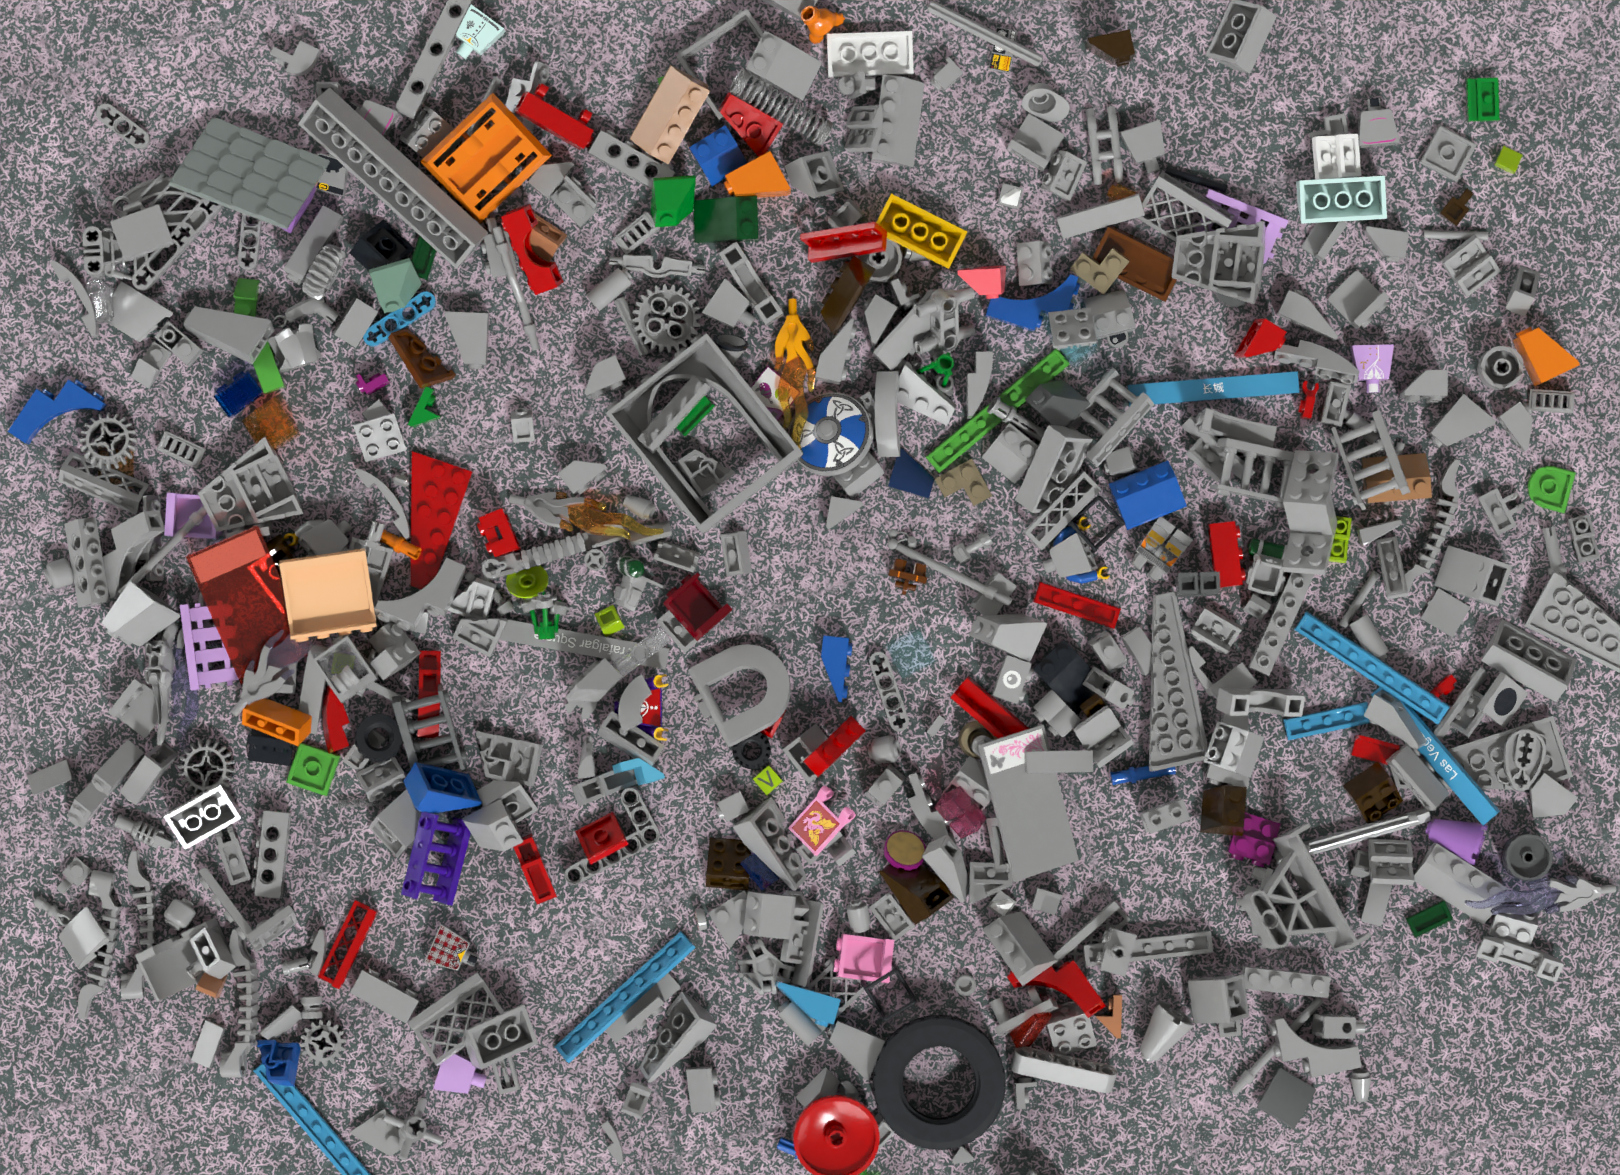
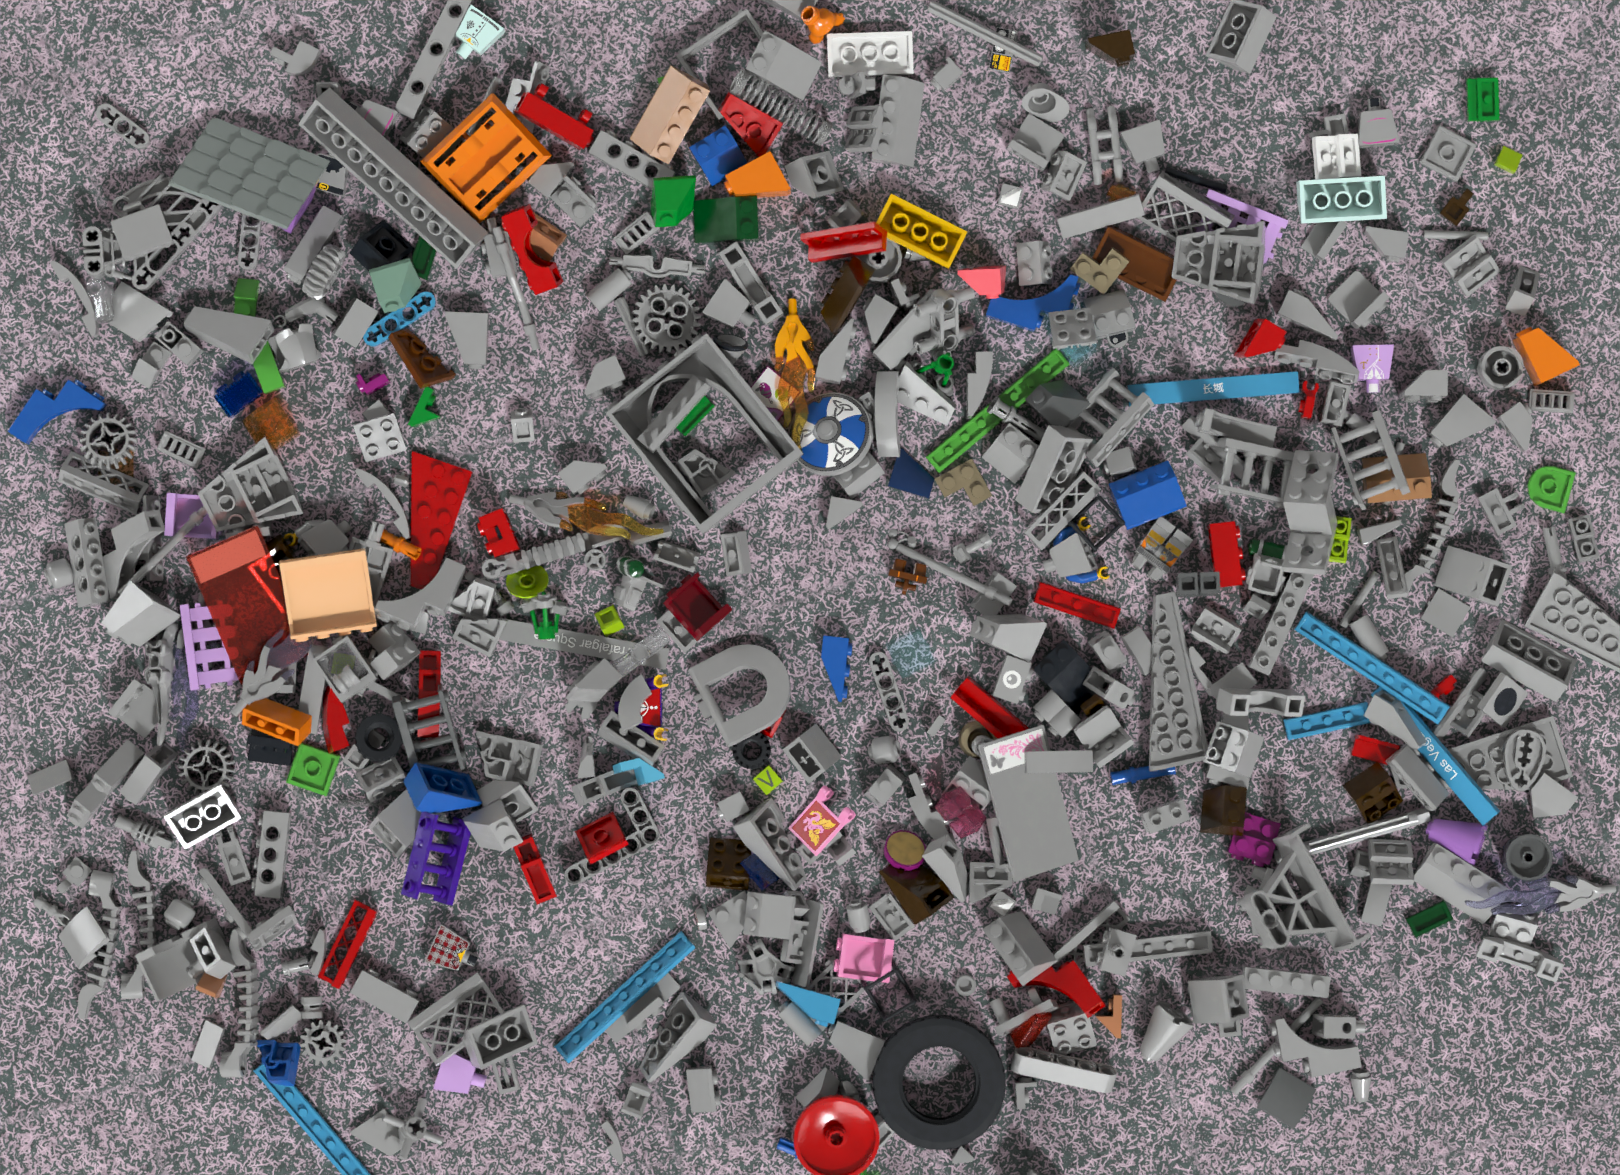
(834, 746): red arch -> none

